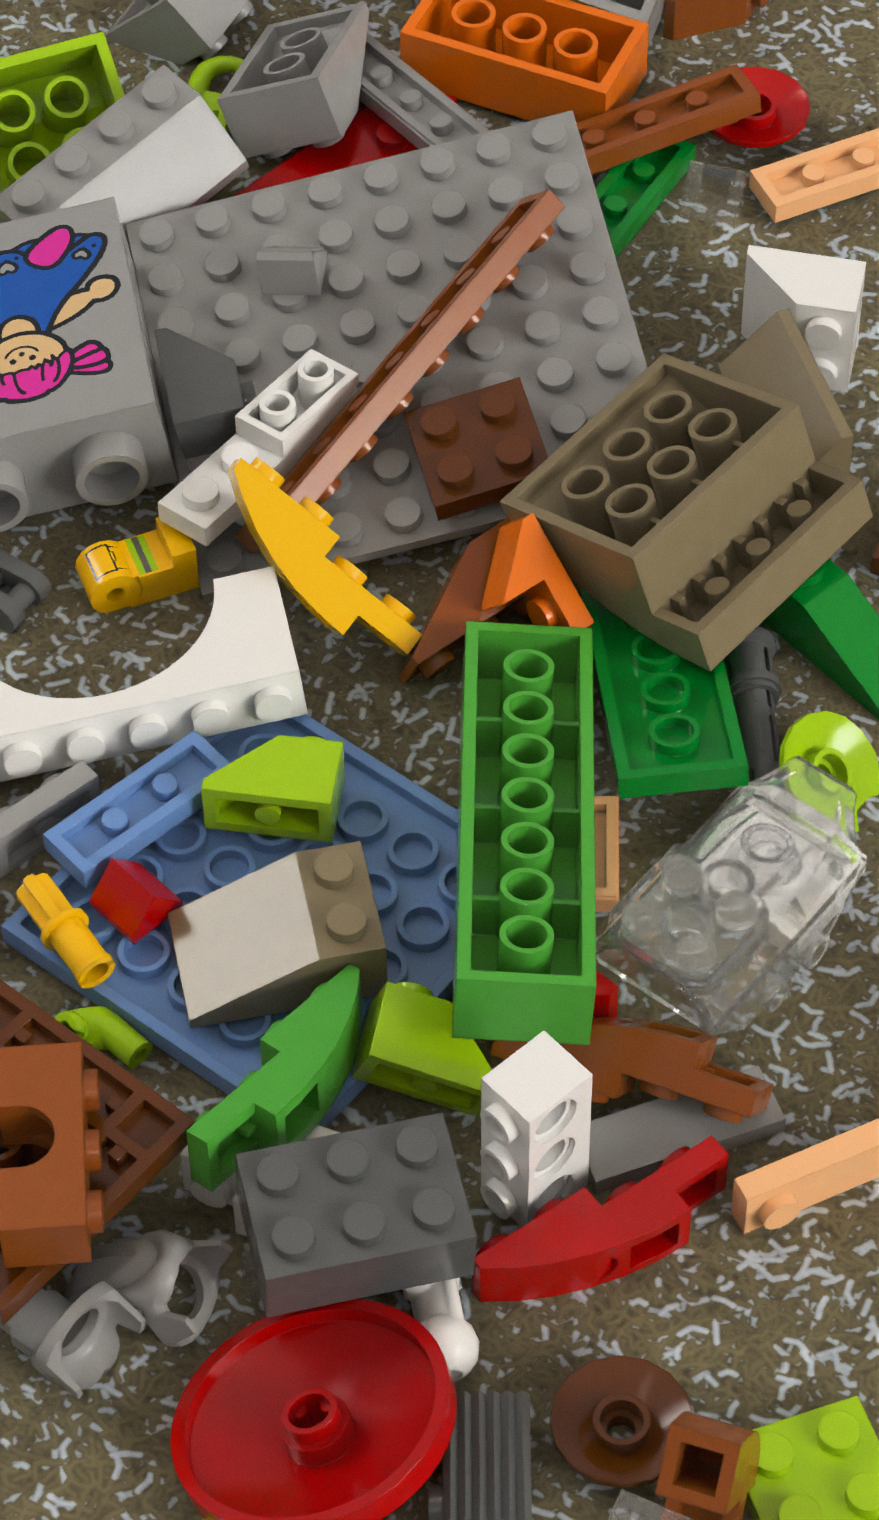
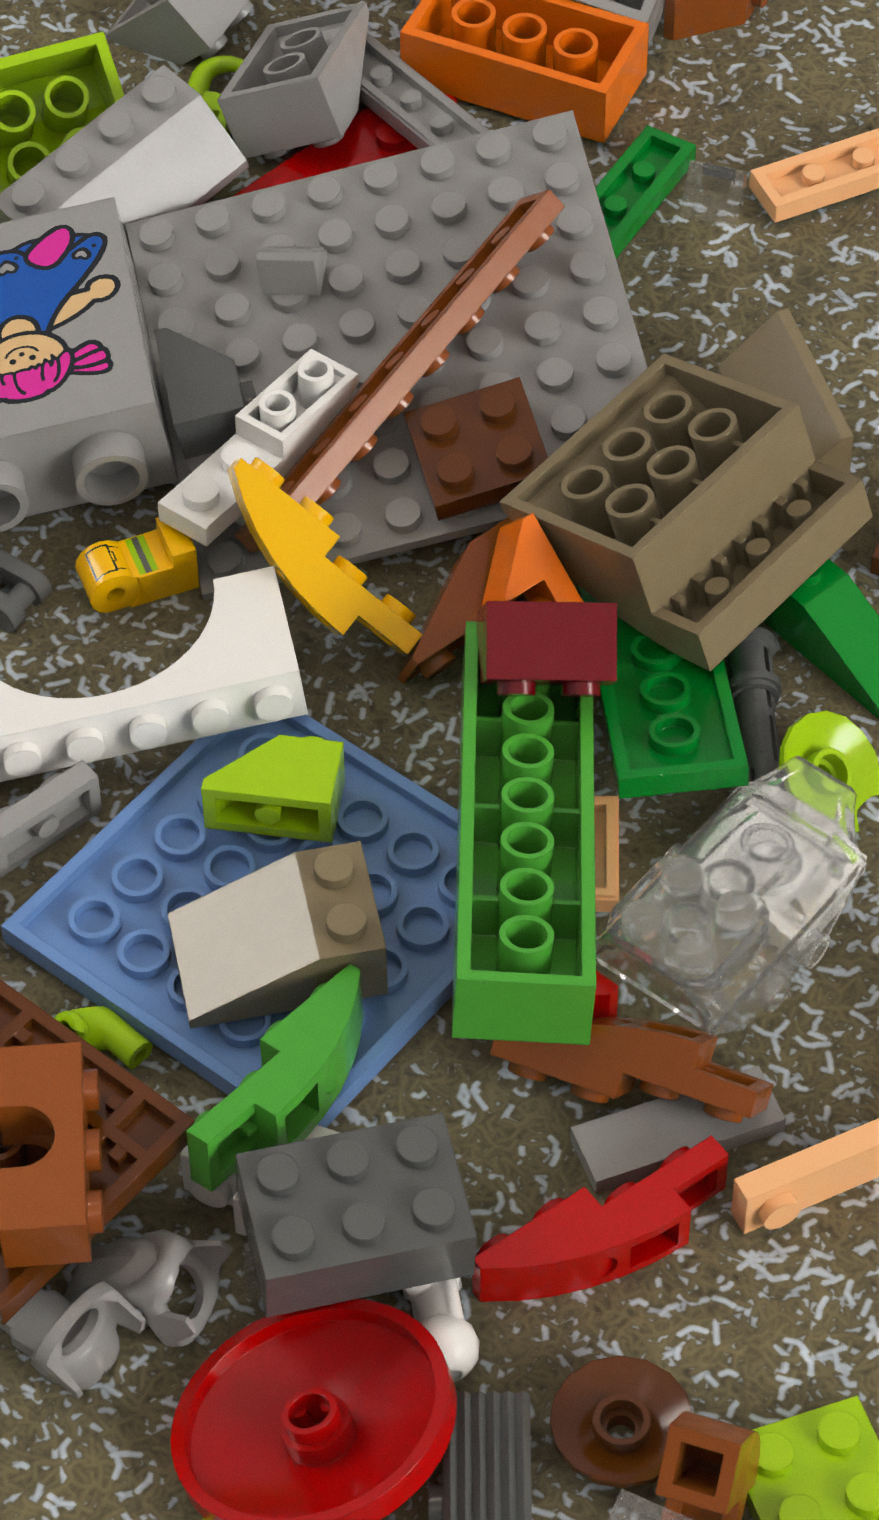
(65, 930): yellow axle -> none
(132, 899): red slope -> none
(134, 810): medium blue plate -> none
(413, 1052): lime slope -> none
(534, 1129): white brick -> none
(547, 645): none -> dark red slope
(668, 118): dark orange plate -> none
(783, 112): red dish -> none
(821, 296): white slope -> none

